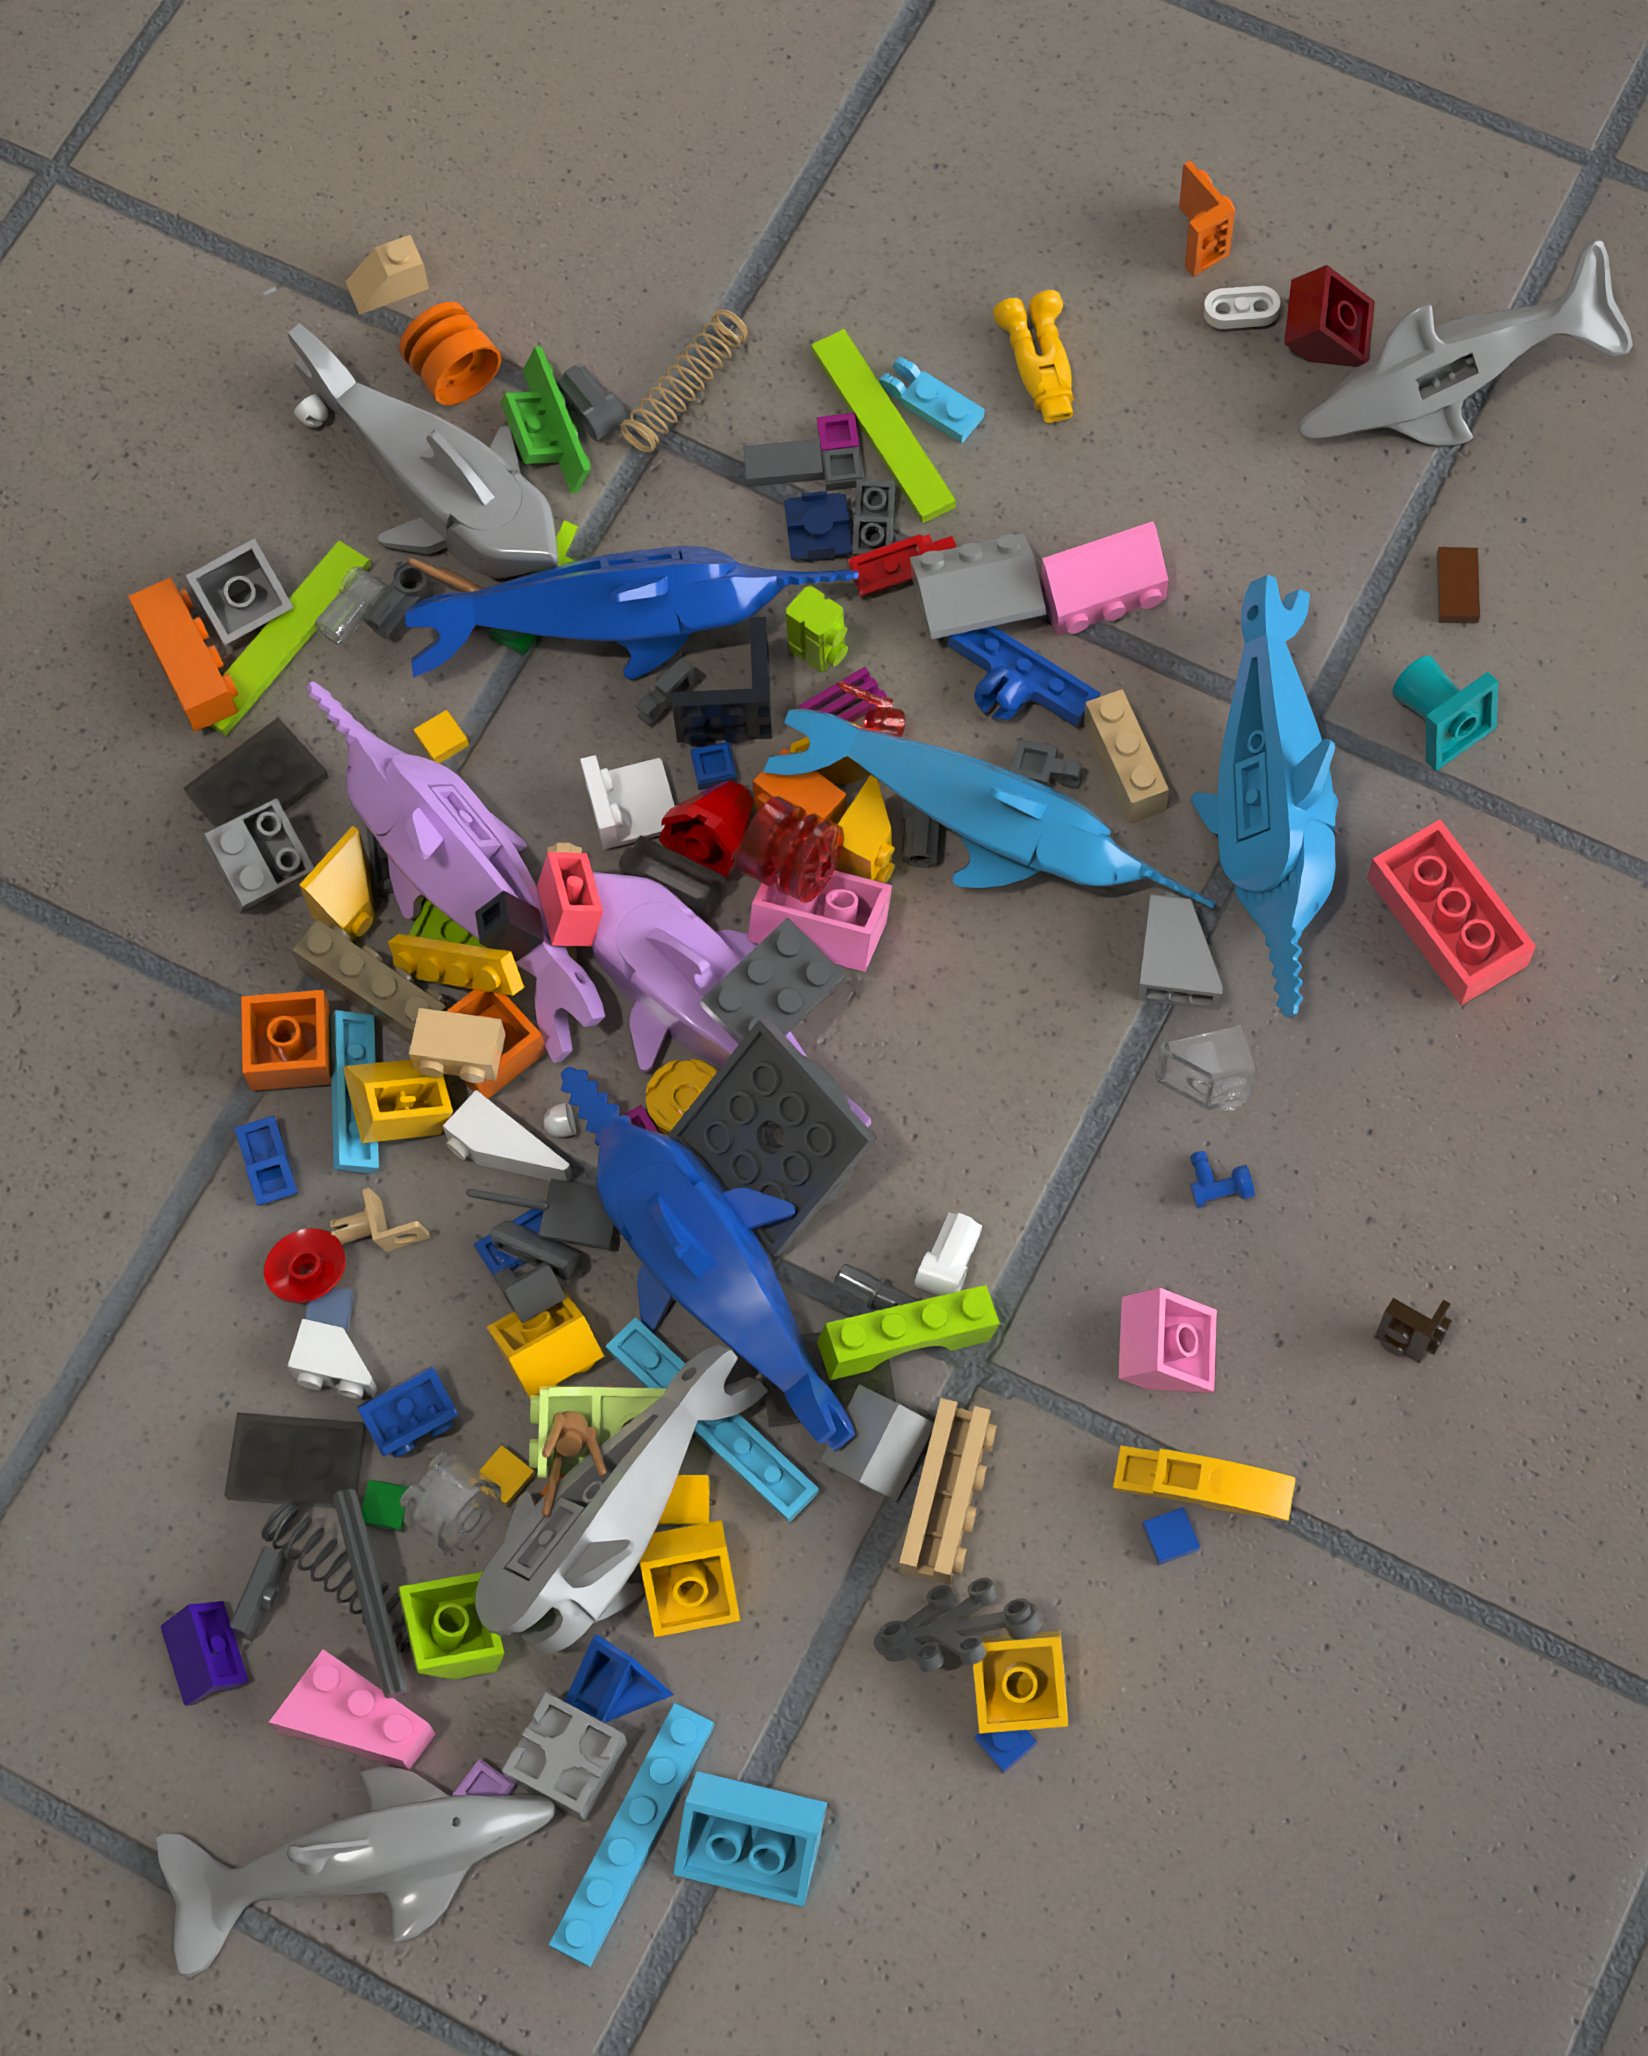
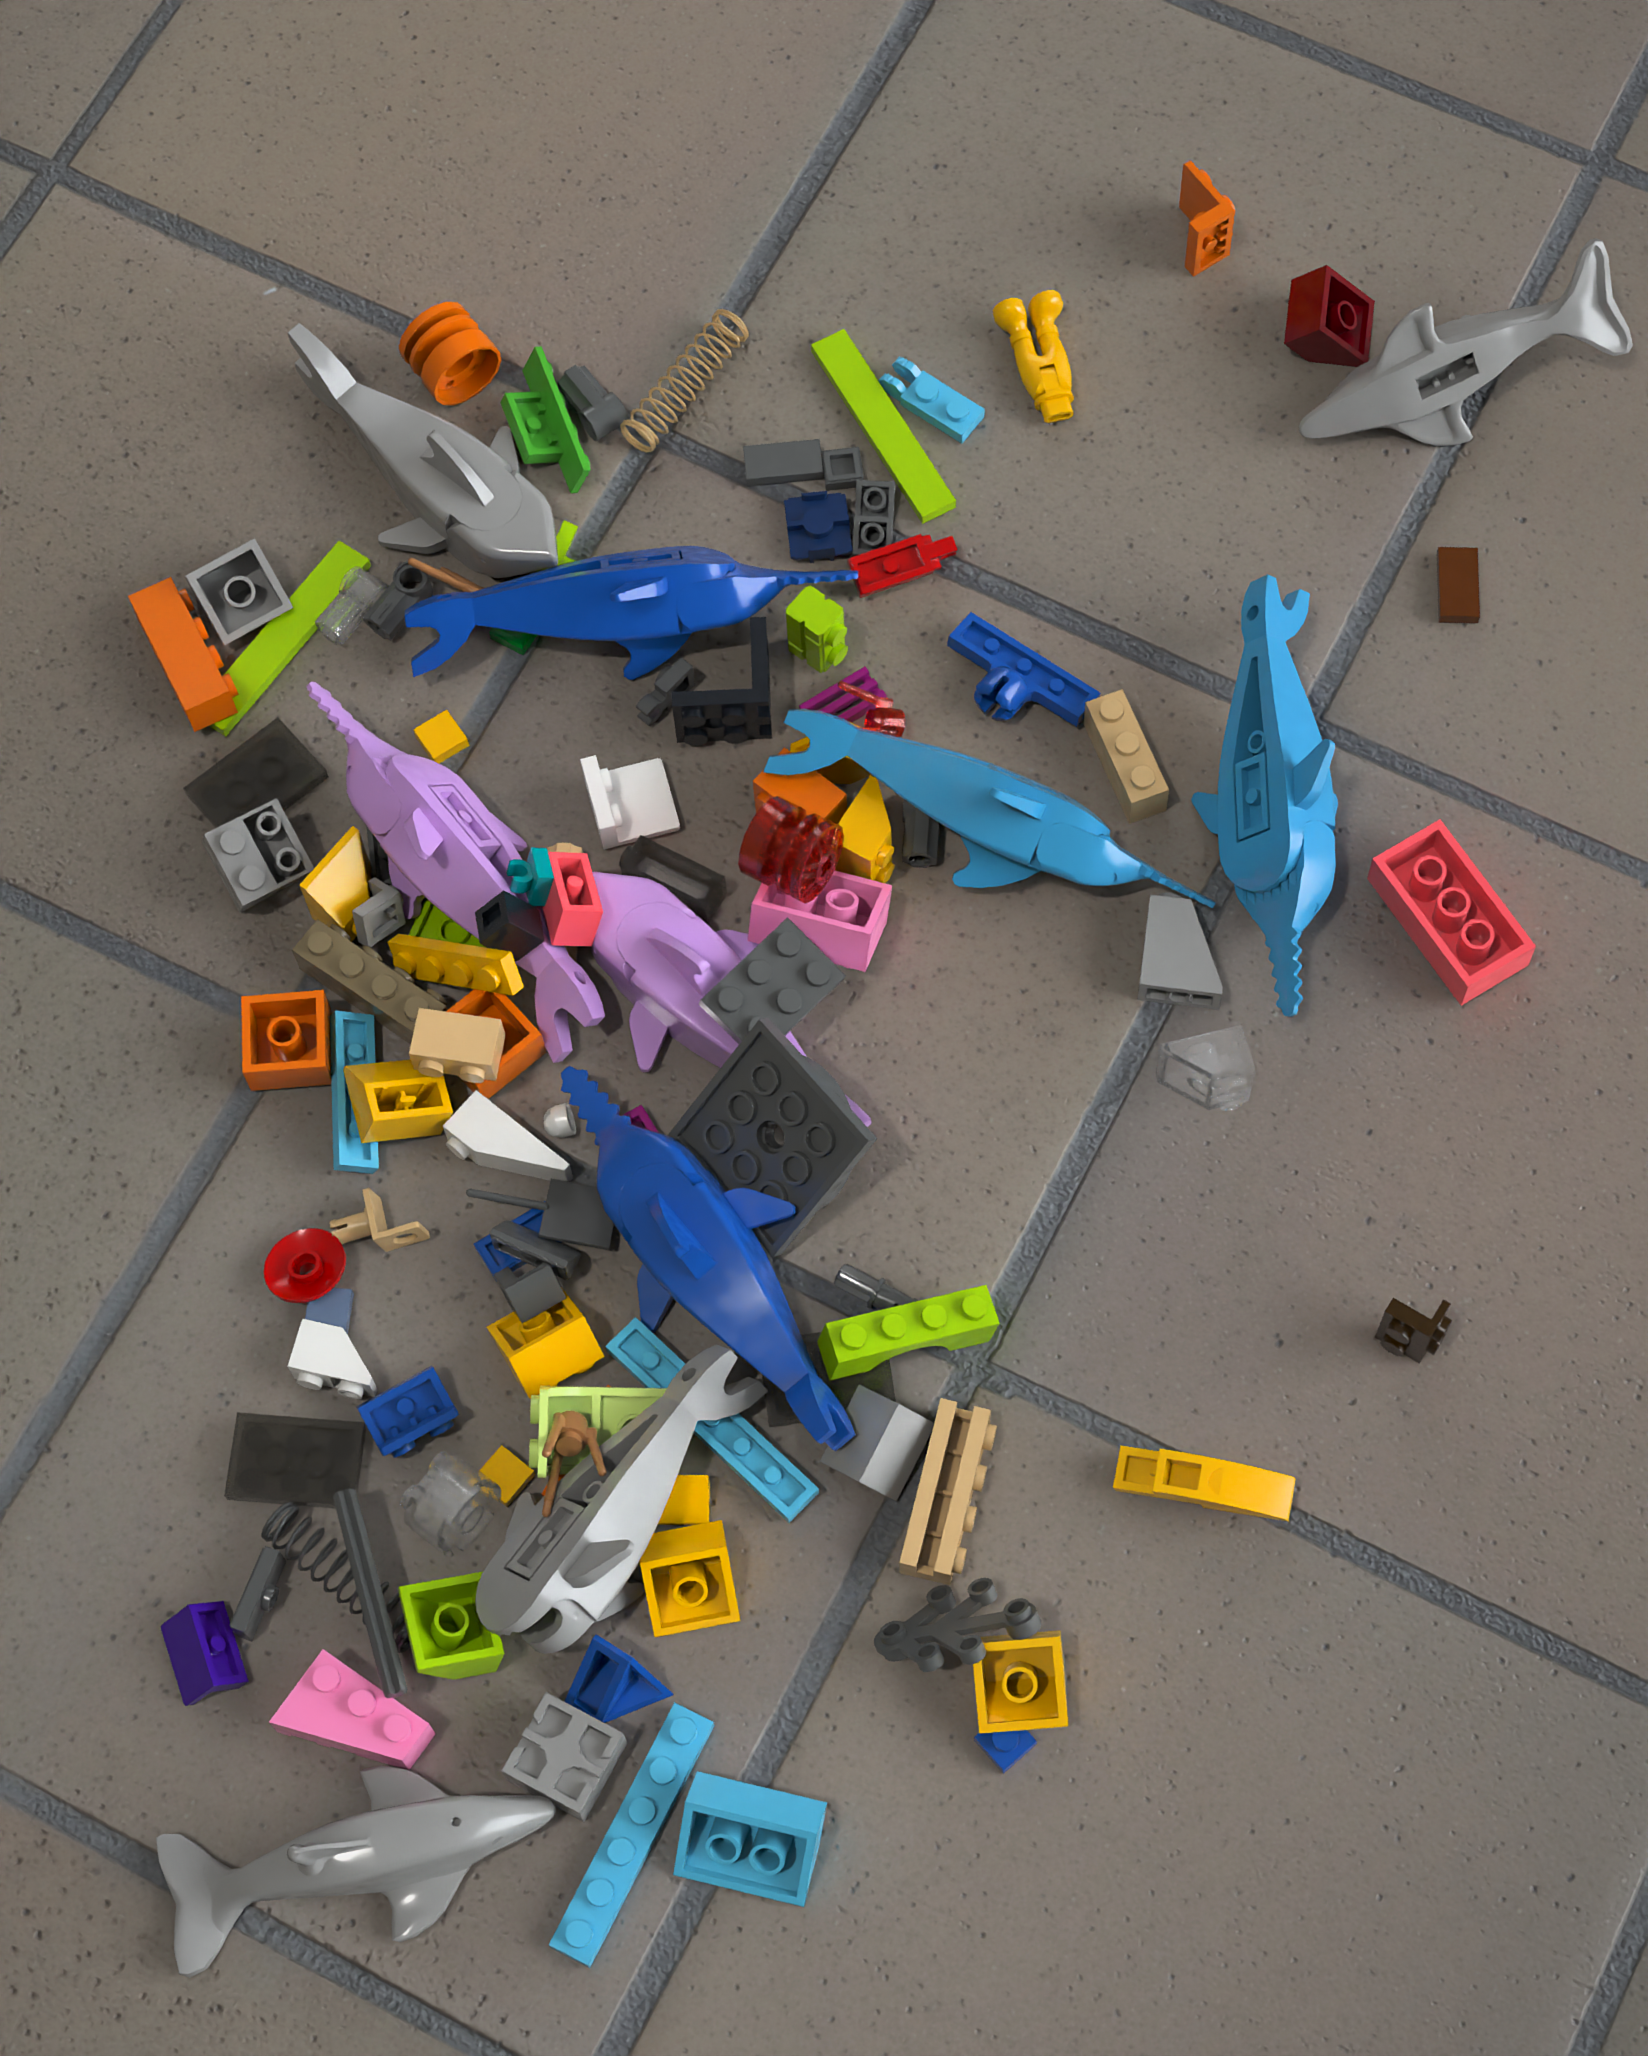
(266, 1160): blue slope -> none
(311, 411): white hinge -> none
(379, 914): none -> light grey bracket
(382, 1506): green tile -> none
(387, 275): tan slope -> none
(484, 1781): lavender tile -> none
(532, 877): none -> teal tile
(674, 1090): yellow tile -> none
(710, 826): red cone -> none
(713, 765): blue tile -> none
(837, 431): magenta tile -> none
(945, 1266): white piece -> none
(977, 585): light grey slope -> none
(1041, 764): dark grey plate -> none
(1104, 579): bright pink slope -> none
(1167, 1342): bright pink slope -> none
(1171, 1536): blue tile -> none
(1209, 1189): blue piece -> none
(1241, 306): white plate -> none
(1452, 715): teal plant -> none

